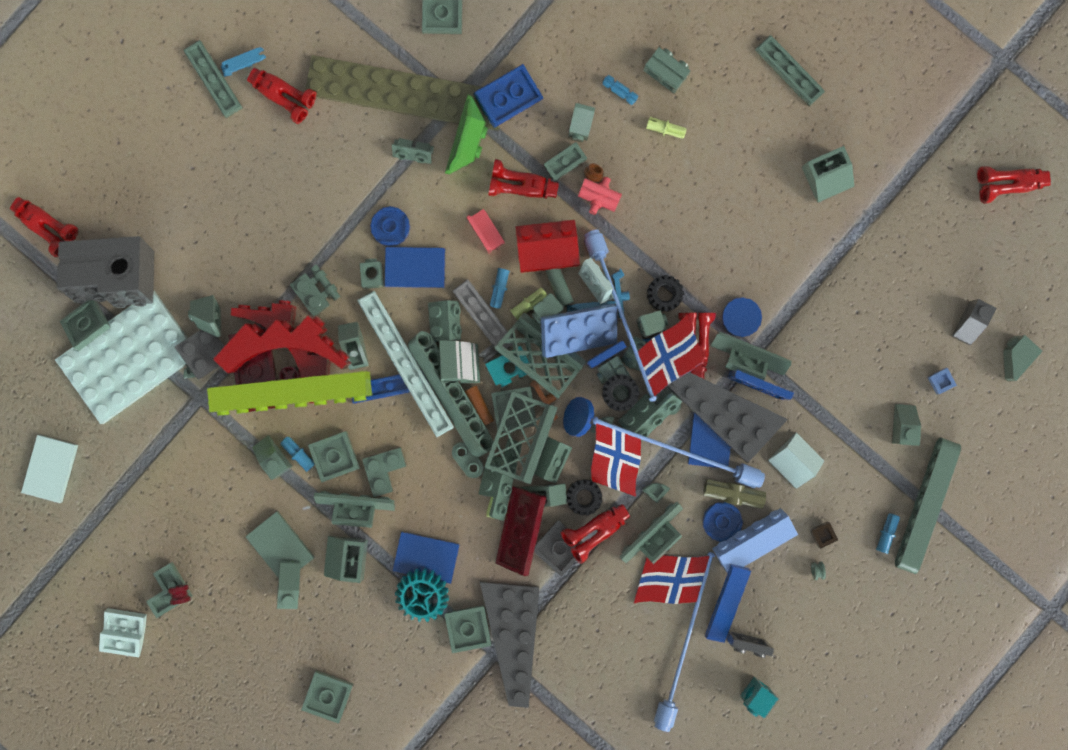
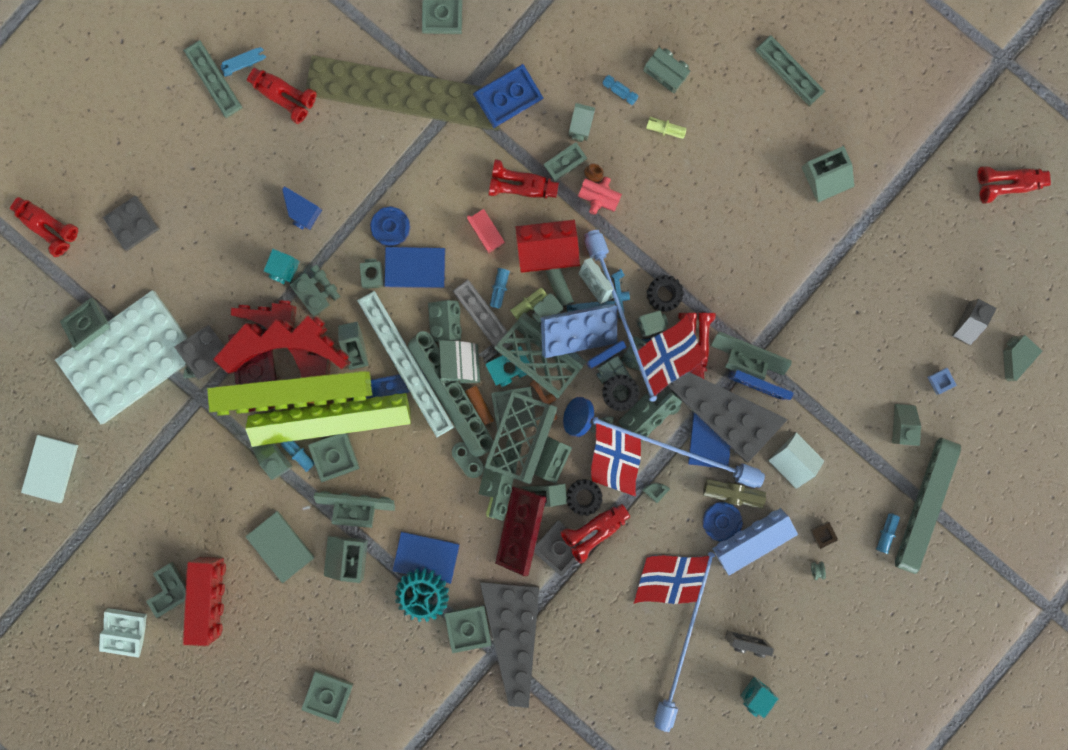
(107, 270): dark grey piece -> none
(131, 223): none -> dark grey plate
(179, 594): dark red wheel -> none
(203, 601): none -> red brick
(206, 315): sand green slope -> none
(281, 267): none -> teal brick
(287, 373): dark red wheel -> none
(288, 585): sand green slope -> none
(300, 209): none -> blue slope
(328, 419): none -> lime brick
(378, 468): sand green plate -> none
(421, 153): sand green hinge -> none
(468, 137): bright green wedge -> none
(657, 538): sand green bracket -> none
(727, 603): blue tile -> none
(741, 317): blue tile -> none

